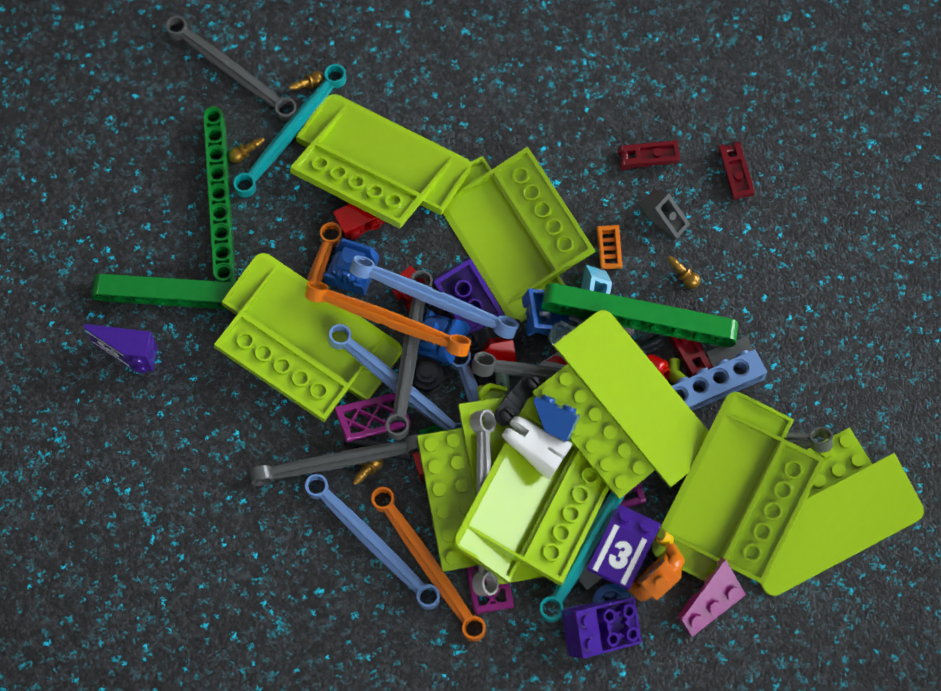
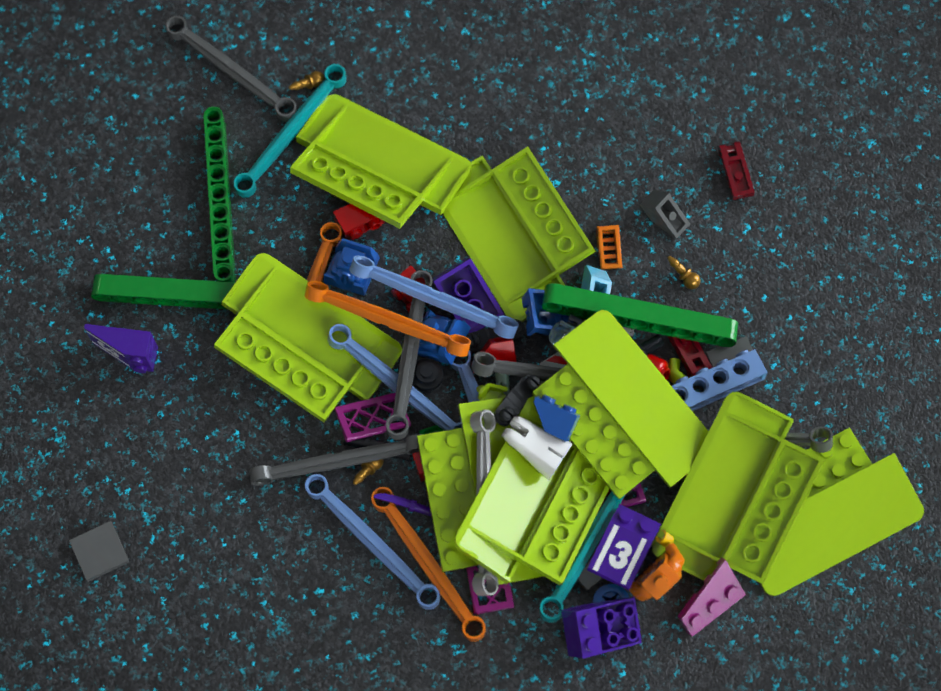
(99, 551): none -> dark grey tile
(237, 154): pearl gold bar -> none
(412, 505): none -> dark purple piece
(649, 154): dark red plate -> none

